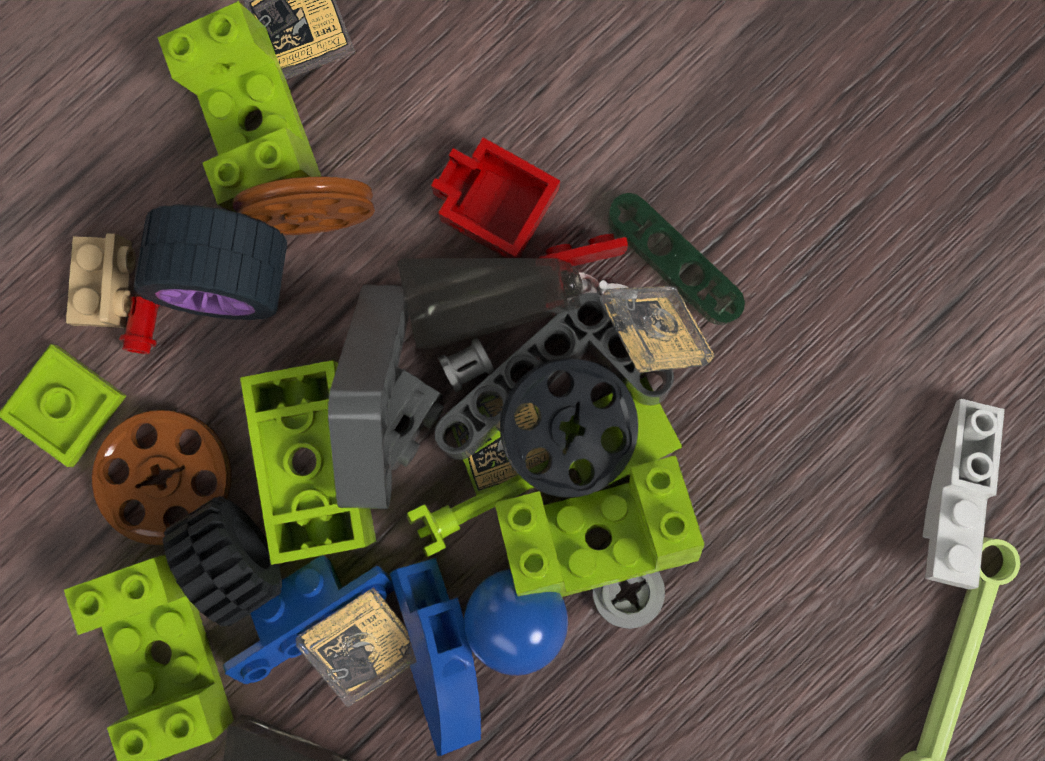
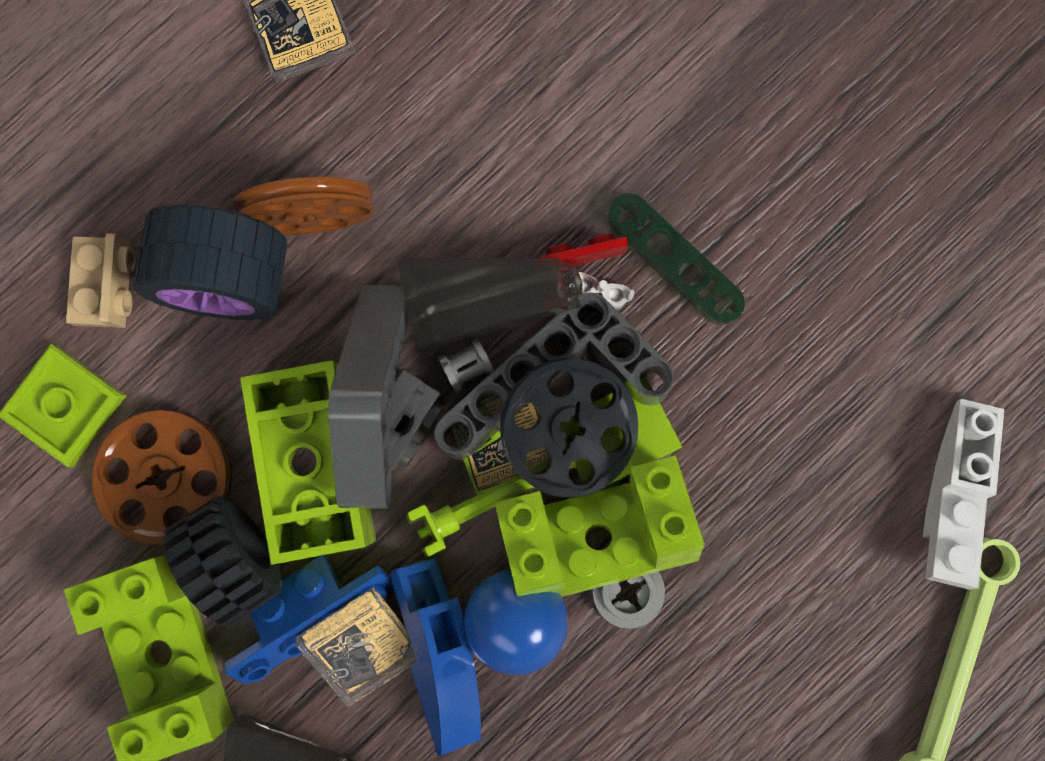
(140, 326): red pin -> none
(234, 72): lime plate -> none
(494, 197): red piece -> none
(656, 328): clear tile -> none

